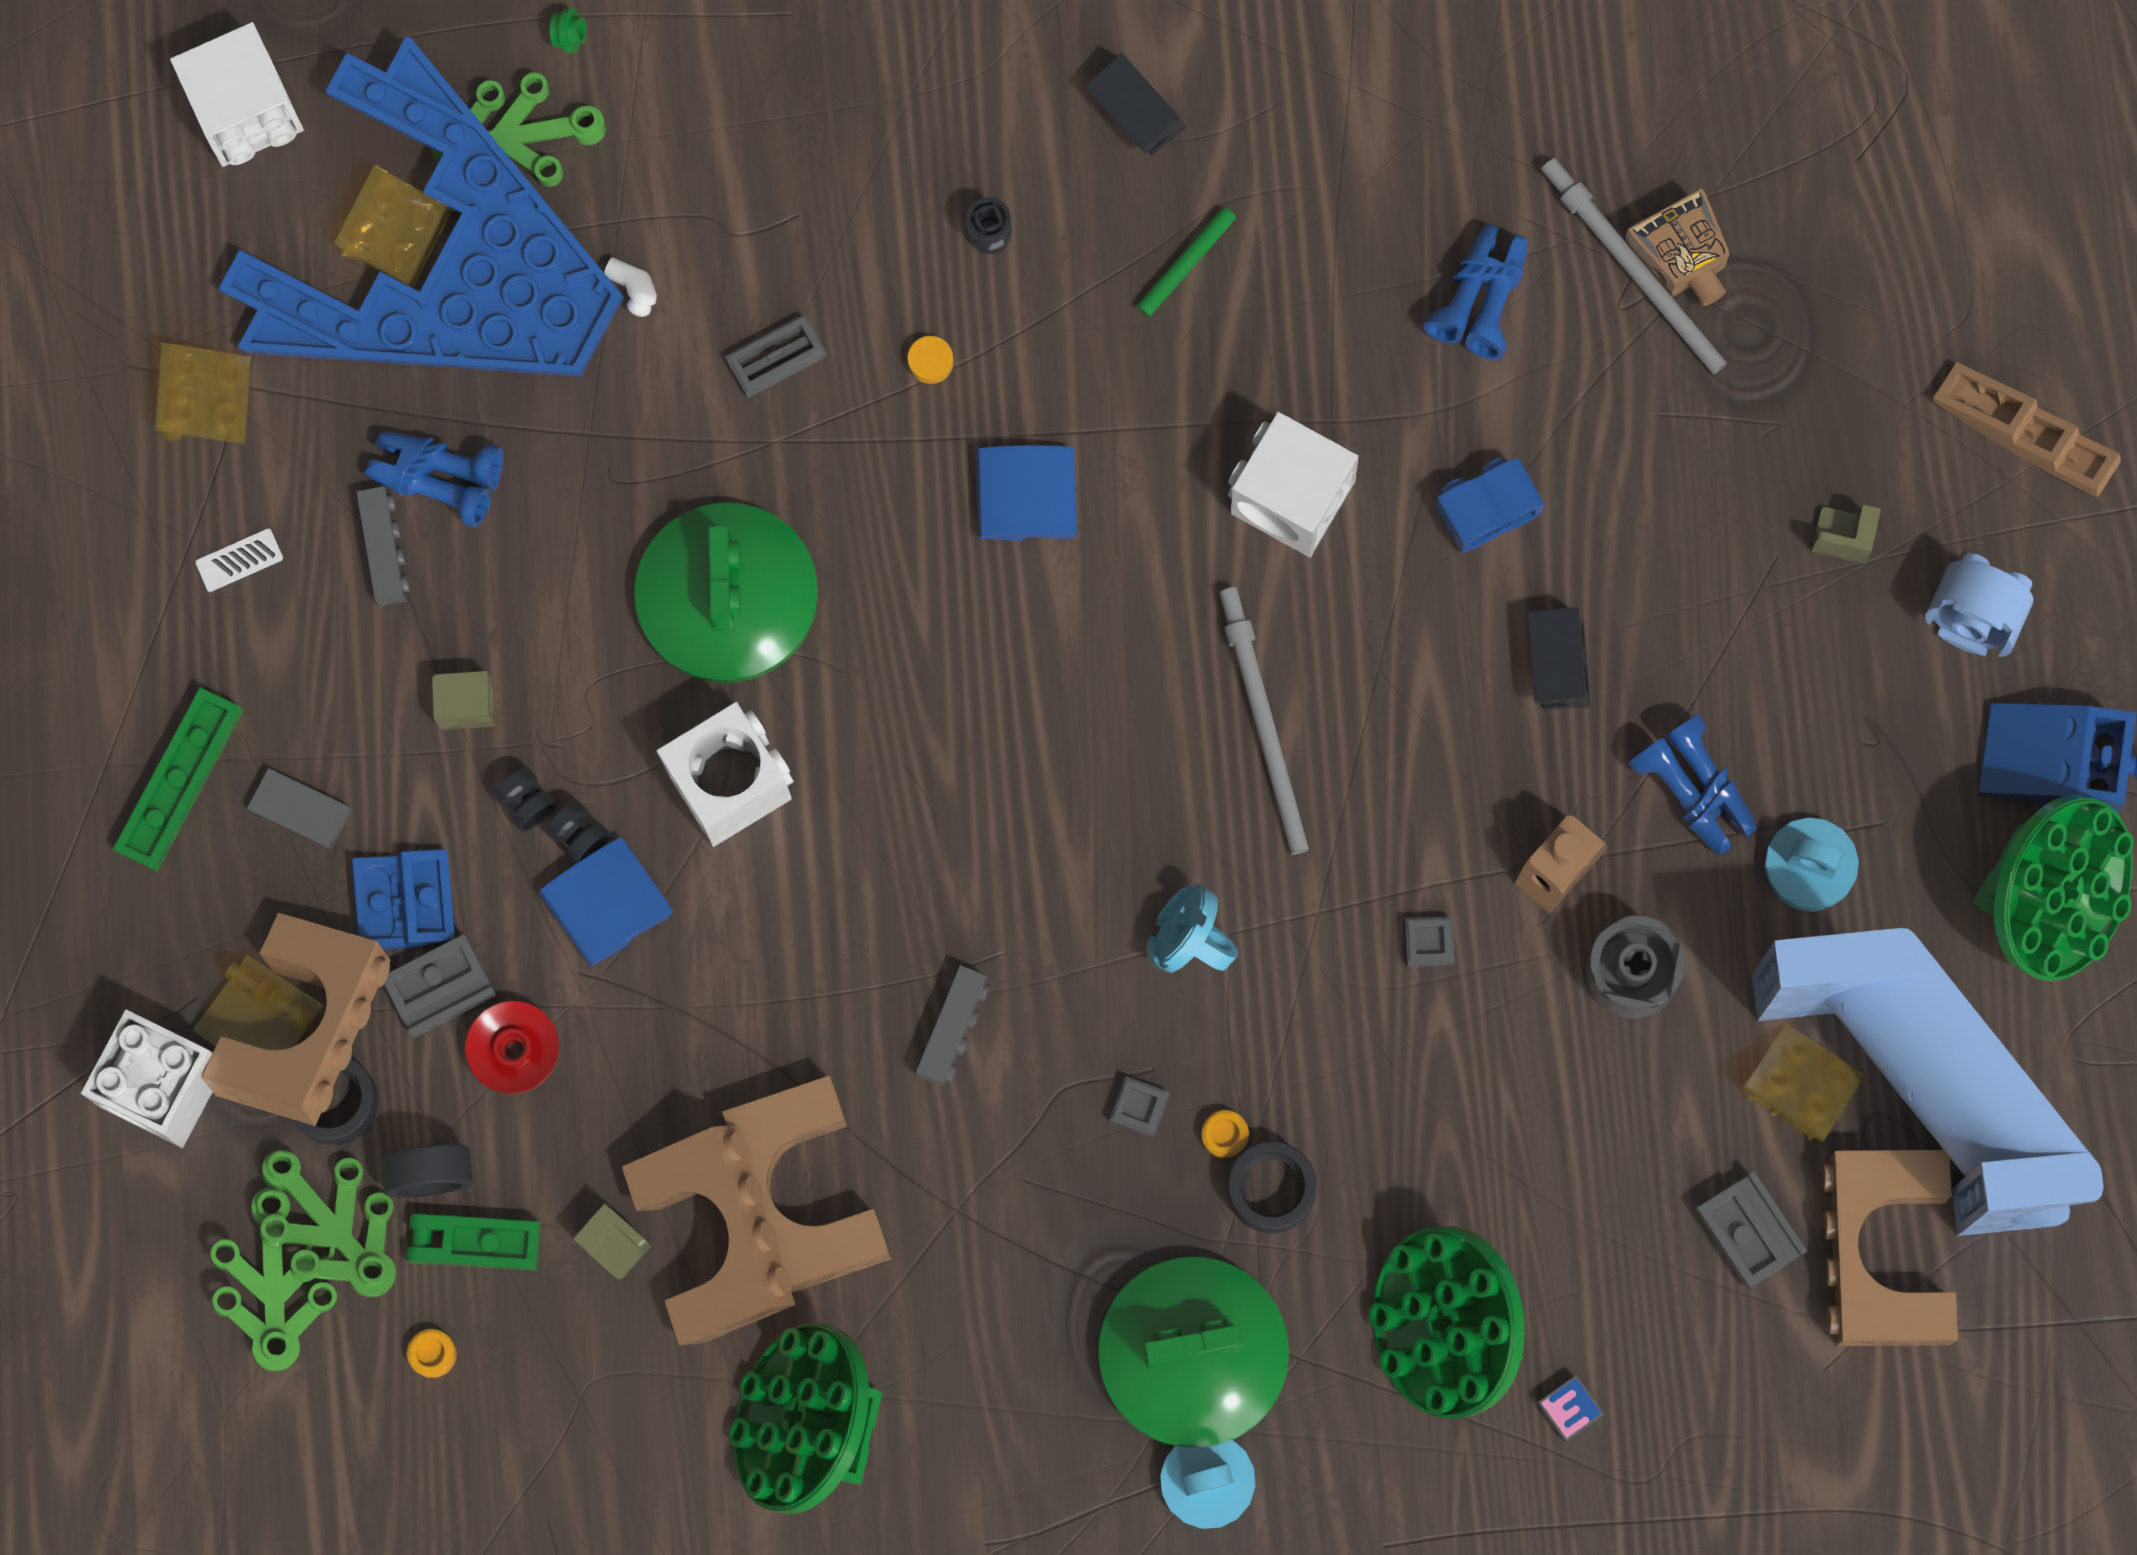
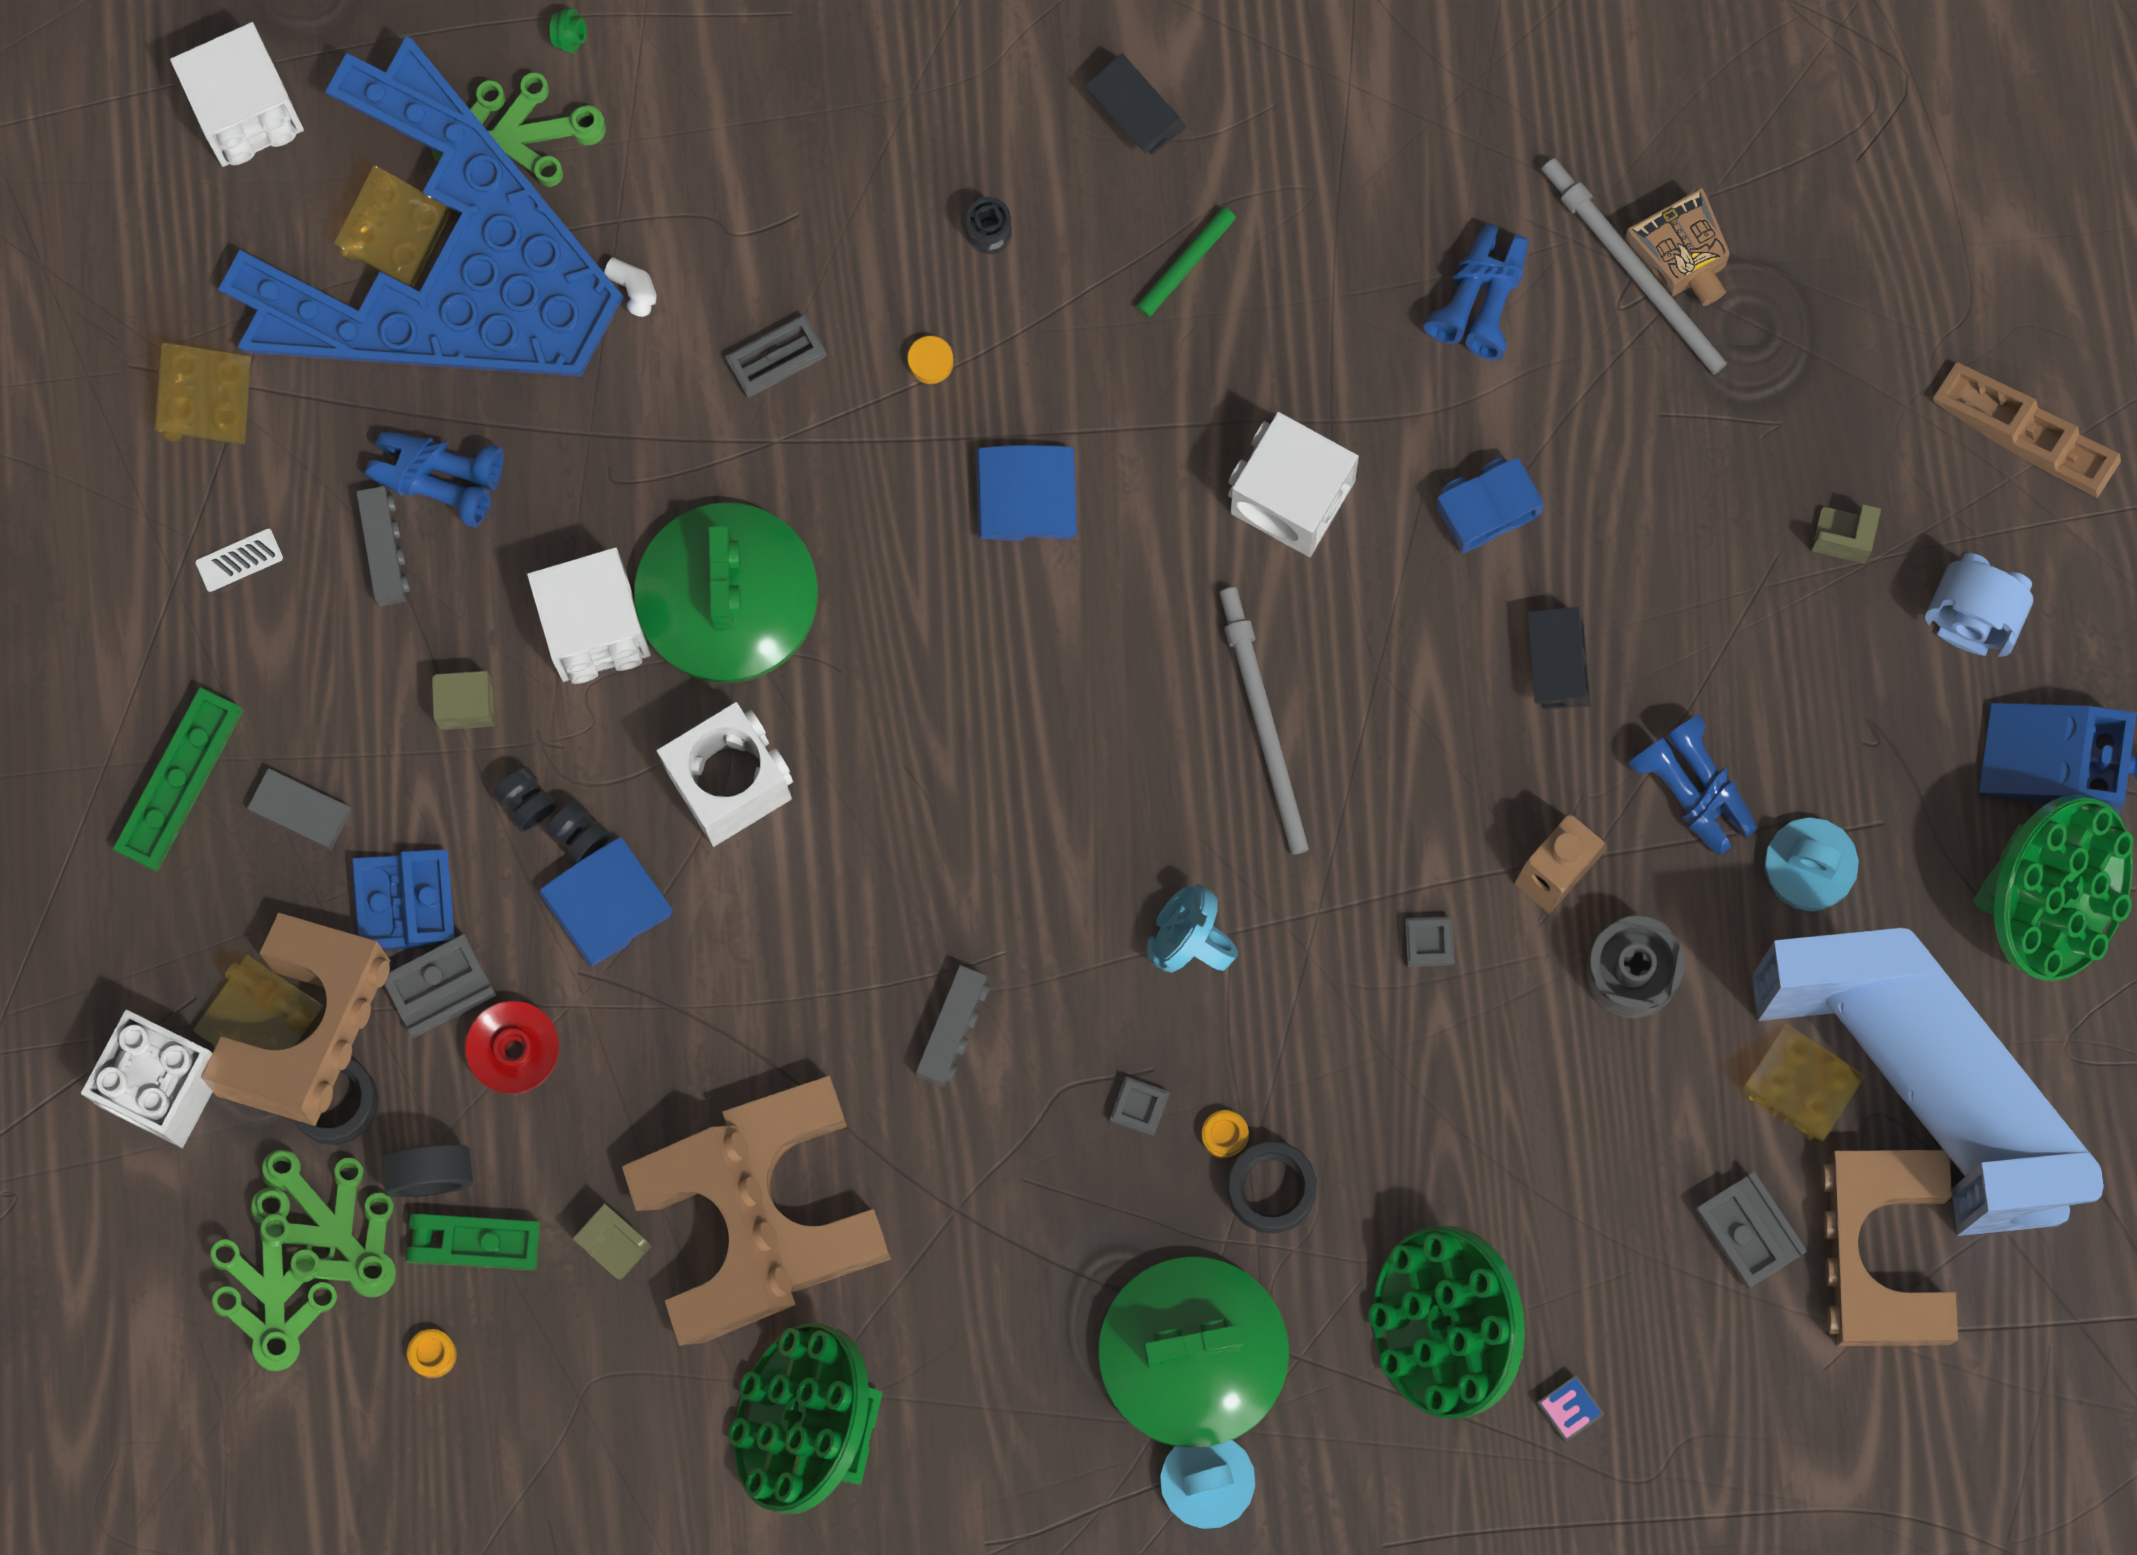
(589, 616): none -> white brick

